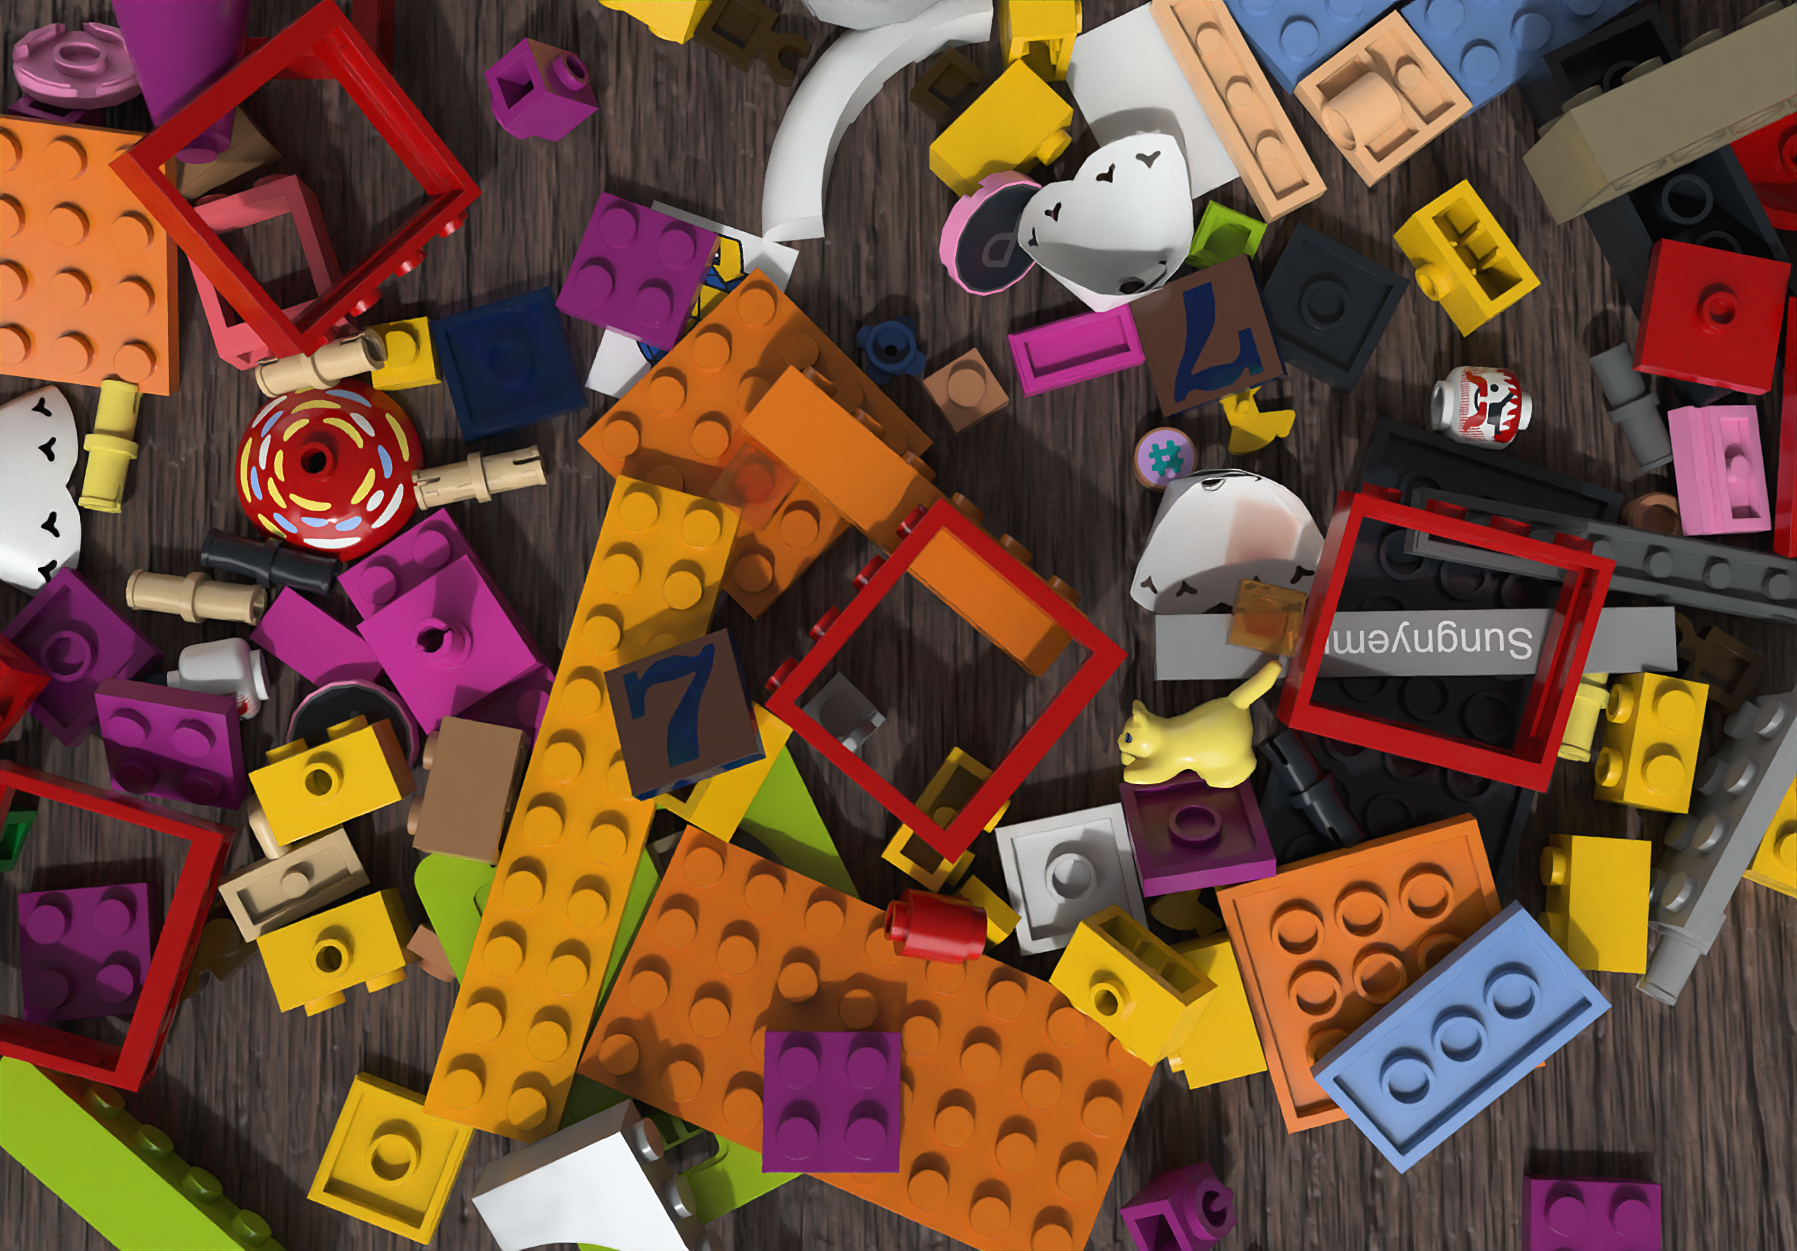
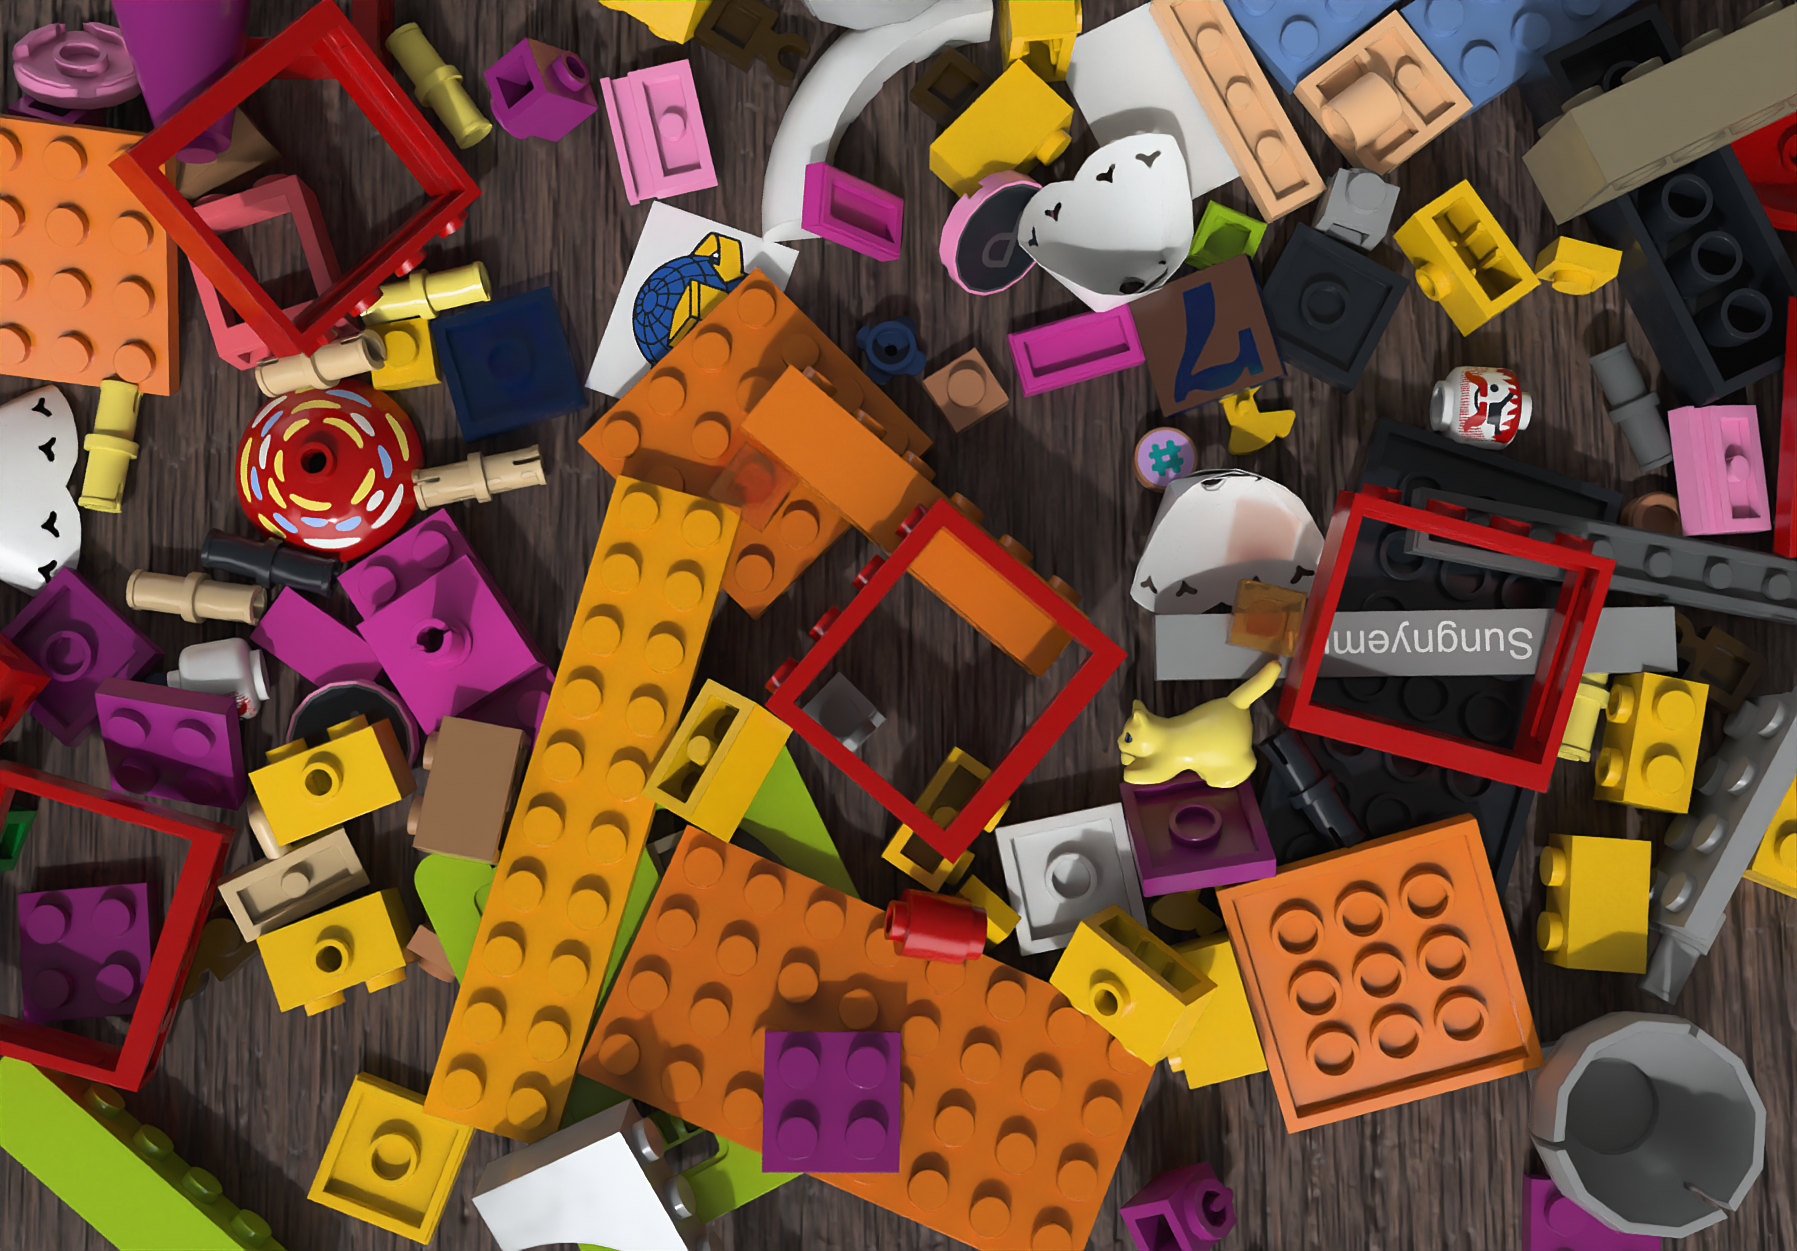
(429, 293): none -> light yellow pin
(438, 85): none -> light yellow pin
(638, 272): magenta plate -> none
(659, 132): none -> bright pink plate
(684, 715): reddish brown tile -> none
(852, 212): none -> dark pink tile
(1359, 202): none -> light grey brick
(1459, 1037): medium blue plate -> none
(1577, 265): none -> yellow plate
(1641, 1116): none -> light grey plate
(1711, 317): red plate -> none

